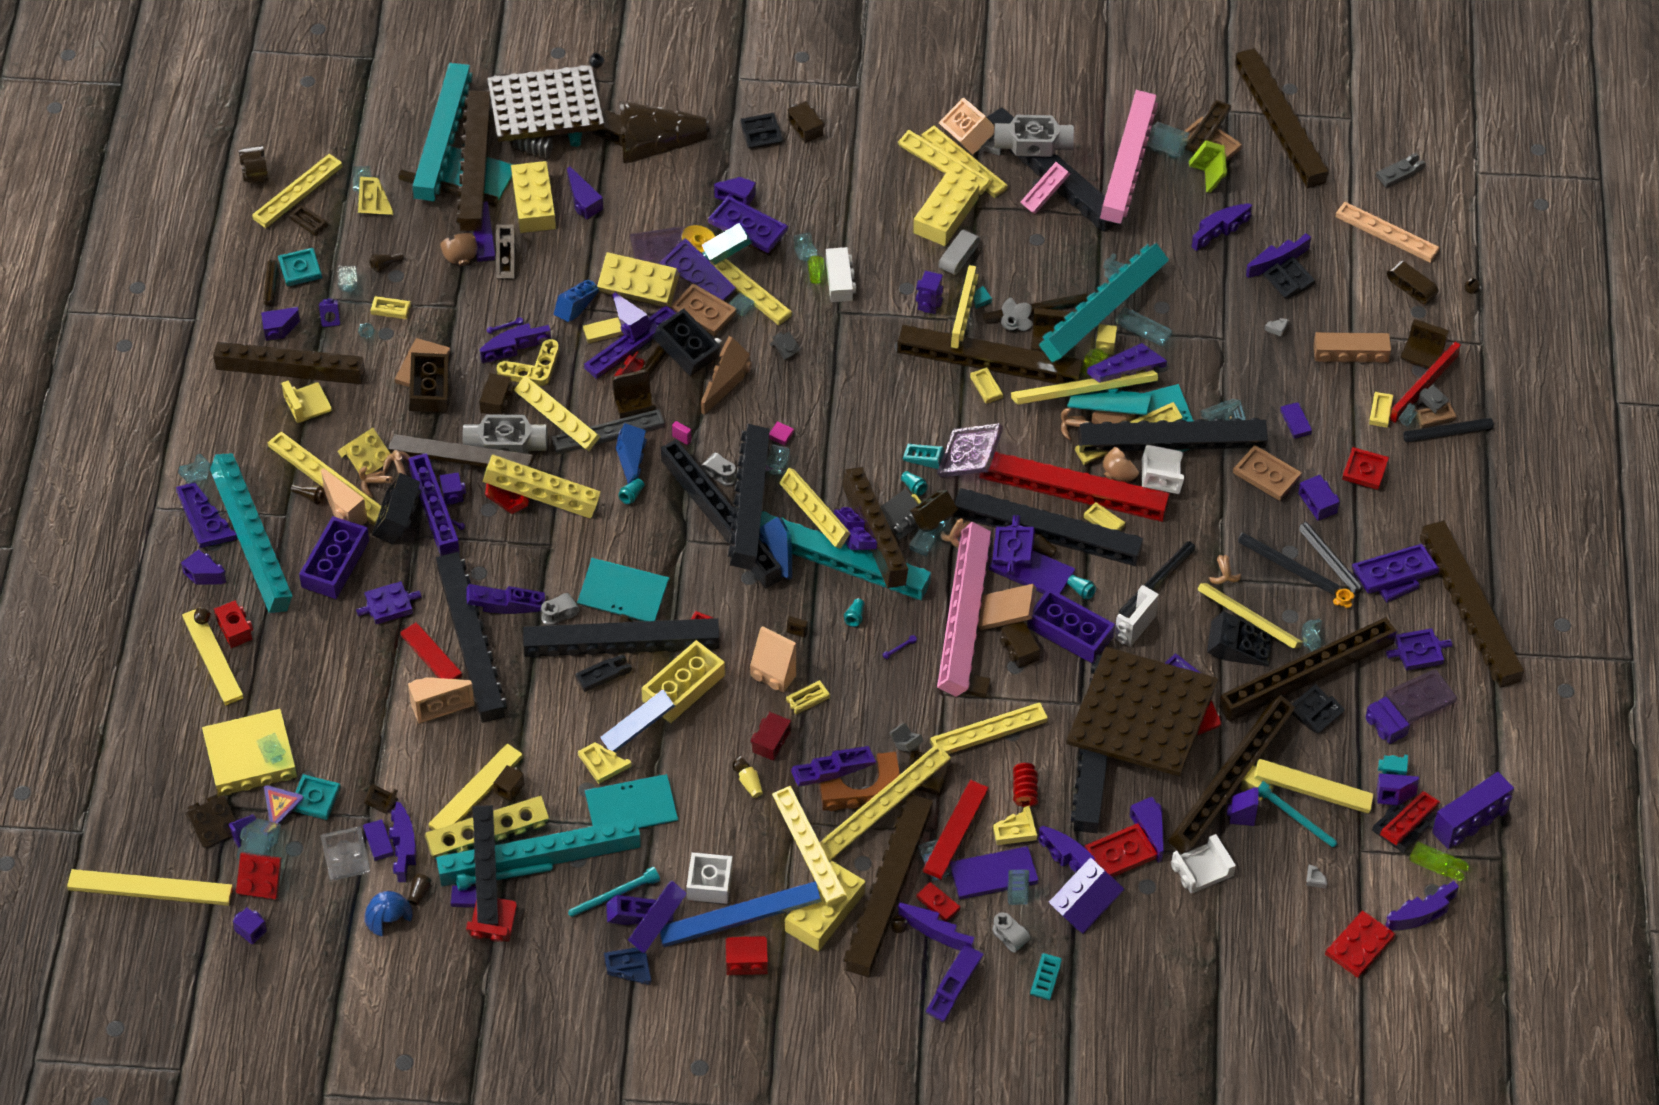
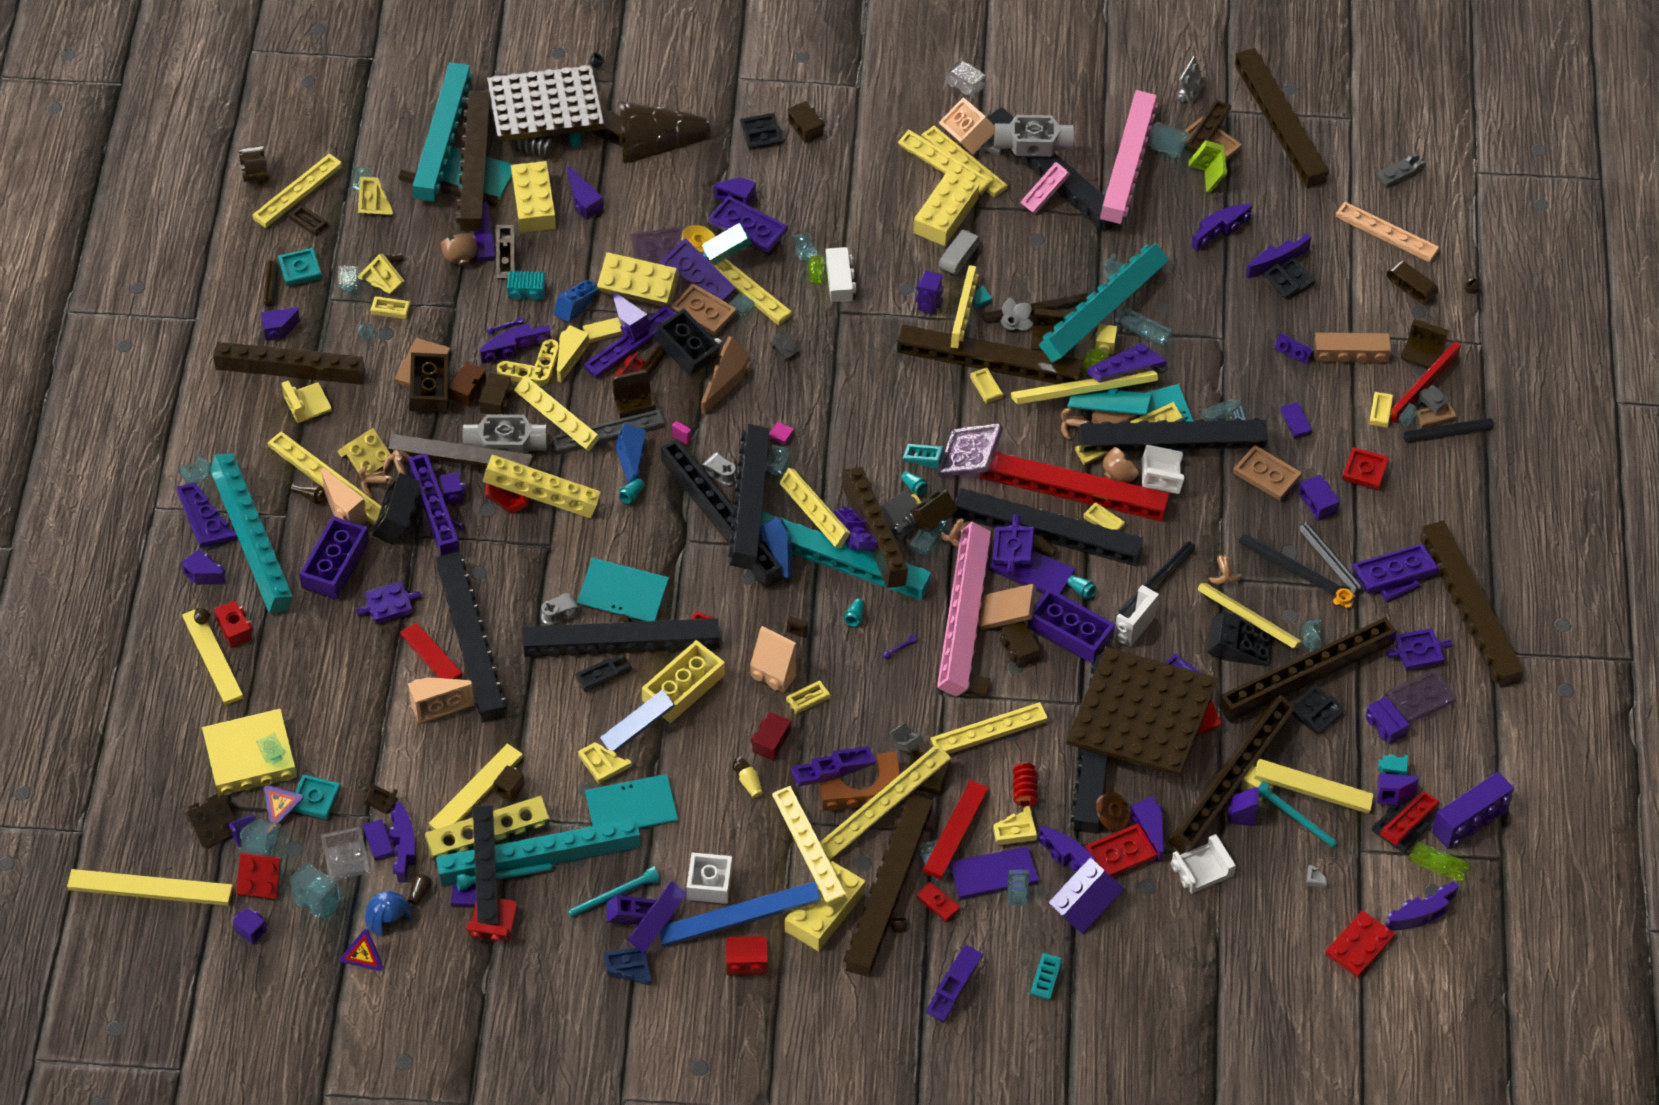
(315, 891): none -> clear light blue brick
(329, 305): dark purple bracket -> none
(363, 953): none -> piece
(382, 274): none -> light yellow wing
(467, 381): none -> reddish brown brick
(507, 601): dark purple slope -> none
(526, 285): none -> teal brick
(571, 347): none -> light yellow slope
(930, 925): dark purple slope -> none
(966, 78): none -> clear brick
(1010, 932): light grey piece -> none
(1113, 811): none -> reddish brown tile
(1191, 82): none -> light grey hinge
(1277, 327): light grey tile -> none
(1293, 348): none -> dark purple hinge

